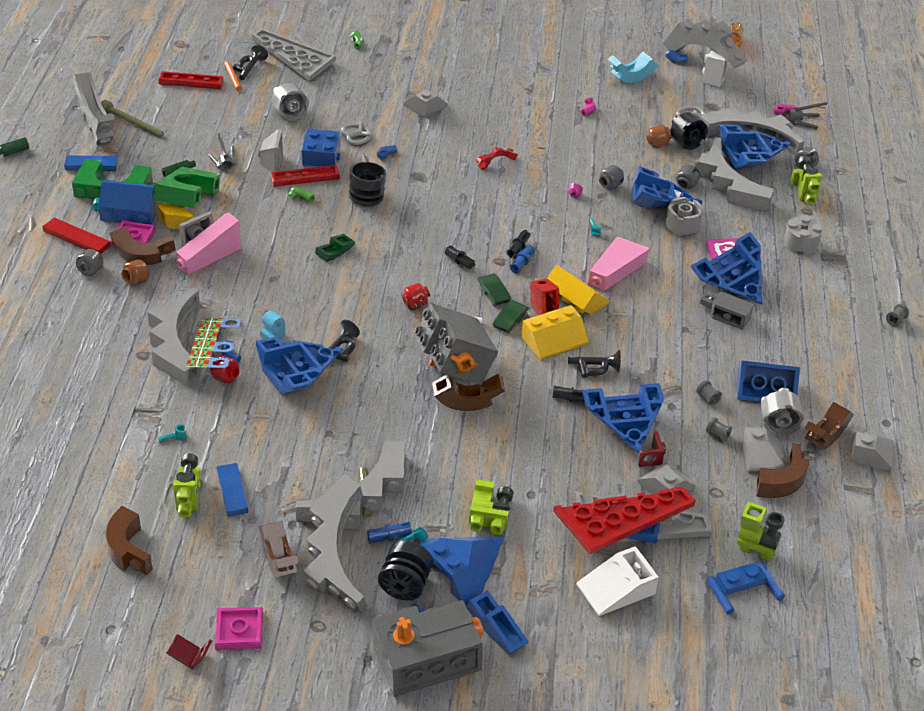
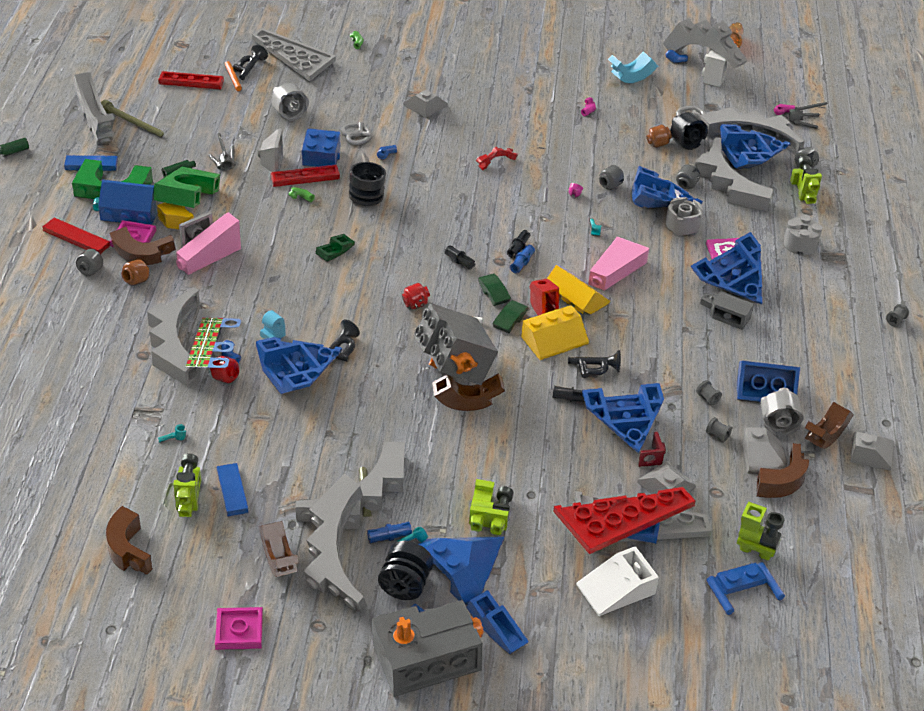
(187, 652): dark red bracket -> none

